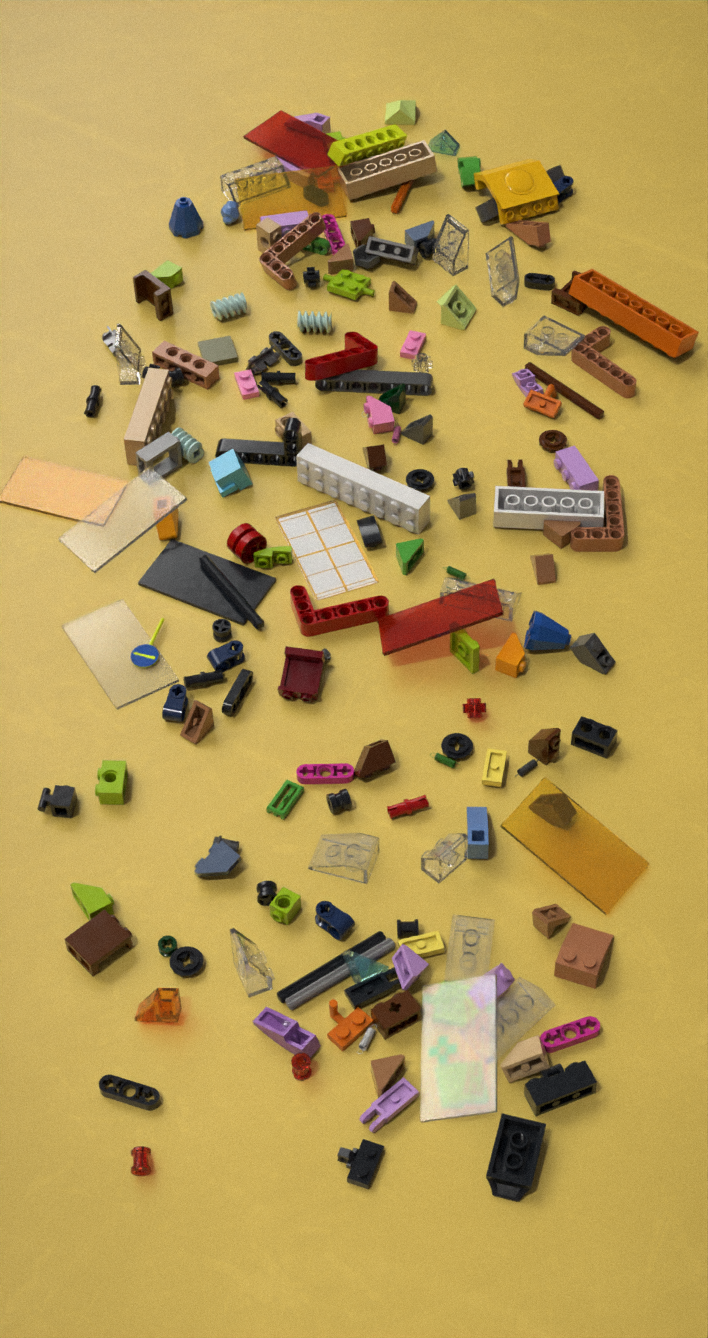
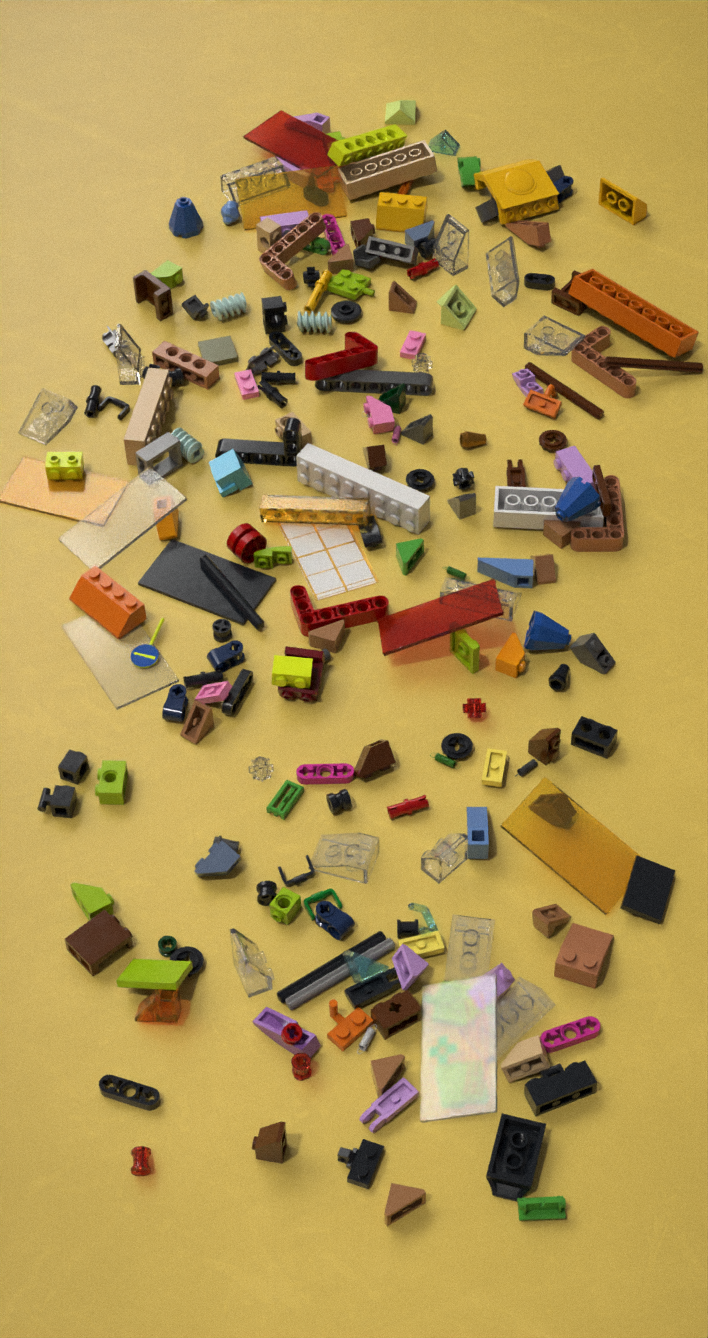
(47, 417): none -> clear slope
(64, 465): none -> neon yellow brick
(73, 766): none -> black brick
(108, 602): none -> orange slope
(117, 402): none -> black piece
(154, 974): none -> lime tile
(195, 307): none -> dark grey bracket
(214, 692): none -> bright pink plate
(261, 768): none -> clear gear
(271, 1143): none -> reddish brown slope
(273, 314): none -> black brick
(292, 671): none -> neon yellow brick
(297, 1031): none -> red bush
(298, 879): none -> black piece
(315, 510): none -> clear yellow brick
(319, 896): none -> green piece
(320, 286): none -> yellow pin
(327, 636): none -> medium nougat slope
(346, 311): none -> black wheel
(400, 211): none -> yellow slope
(402, 1201): none -> medium nougat slope
(422, 268): none -> red pin
(427, 917): none -> clear light blue piece
(472, 439): none -> pearl gold cone
(512, 572): none -> medium blue slope
(541, 1208): none -> bright green hinge
(559, 678): none -> black cone
(577, 500): none -> blue cone
(601, 489): none -> reddish brown tile
(621, 202): none -> yellow slope
(647, 889): none -> black tile
(653, 364): none -> reddish brown axle

